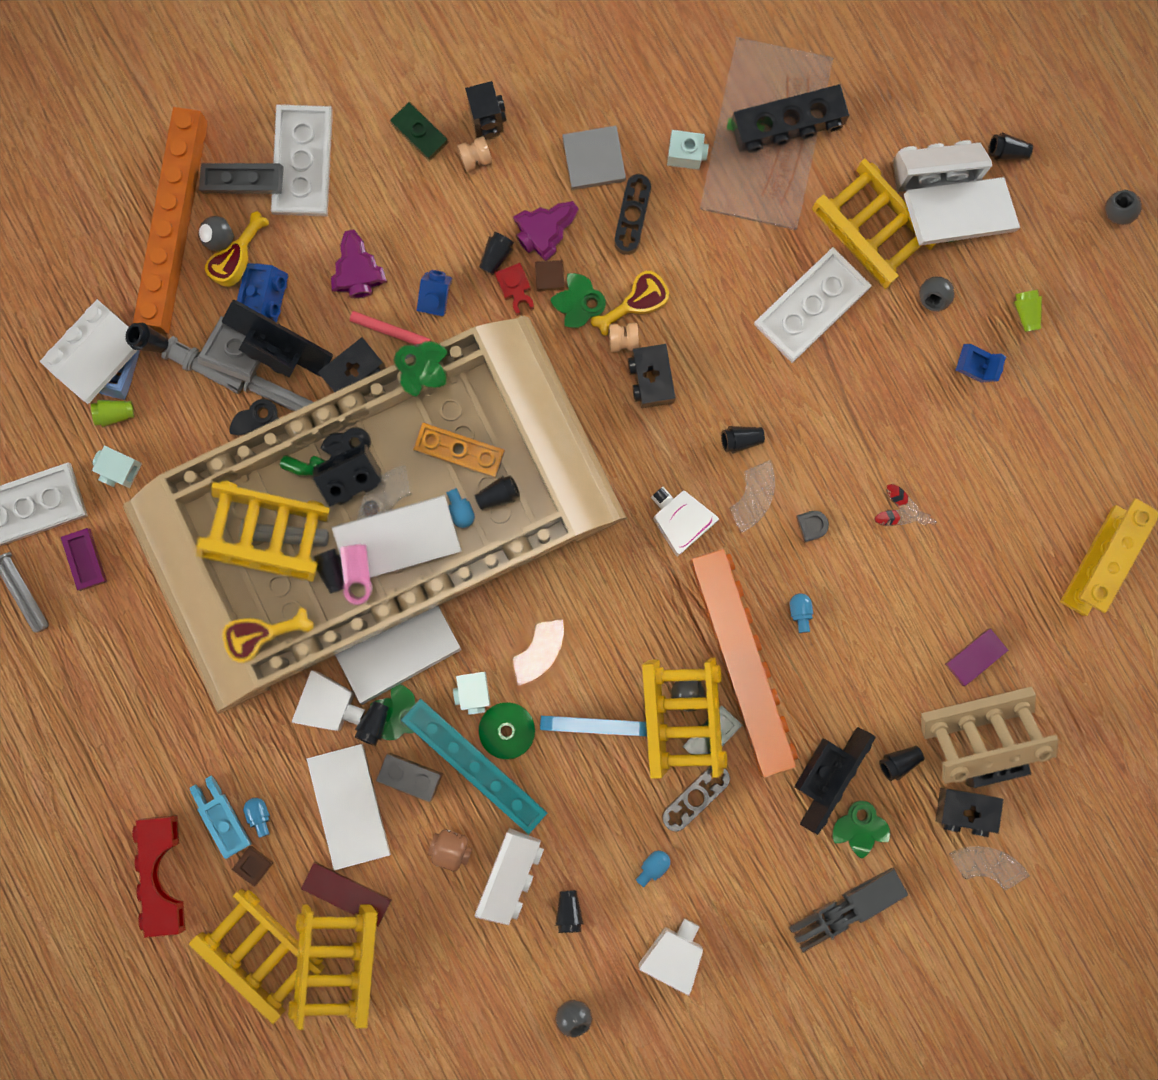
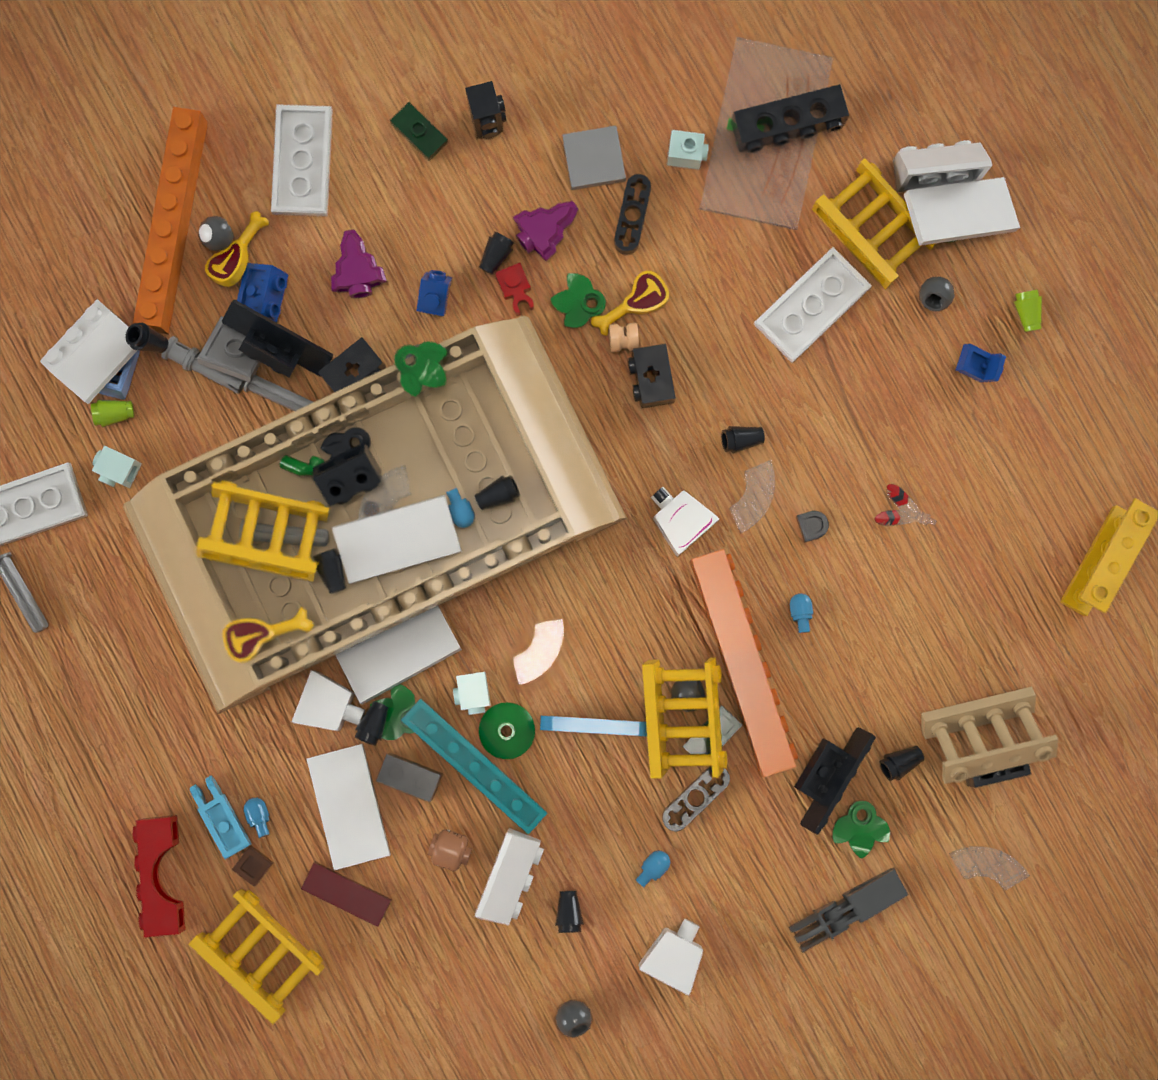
(83, 559): magenta tile -> none
(241, 178): dark grey plate -> none
(249, 420): black plate -> none
(355, 569): bright pink piece -> none
(357, 980): yellow fence -> none
(387, 329): coral bar -> none
(475, 153): light nougat wheel -> none
(476, 454): light orange tile -> none
(549, 275): reddish brown tile -> none
(976, 657): magenta tile -> none
(986, 812): black brick -> none
(1009, 148): black cone -> none
(1123, 207): dark grey piece -> none

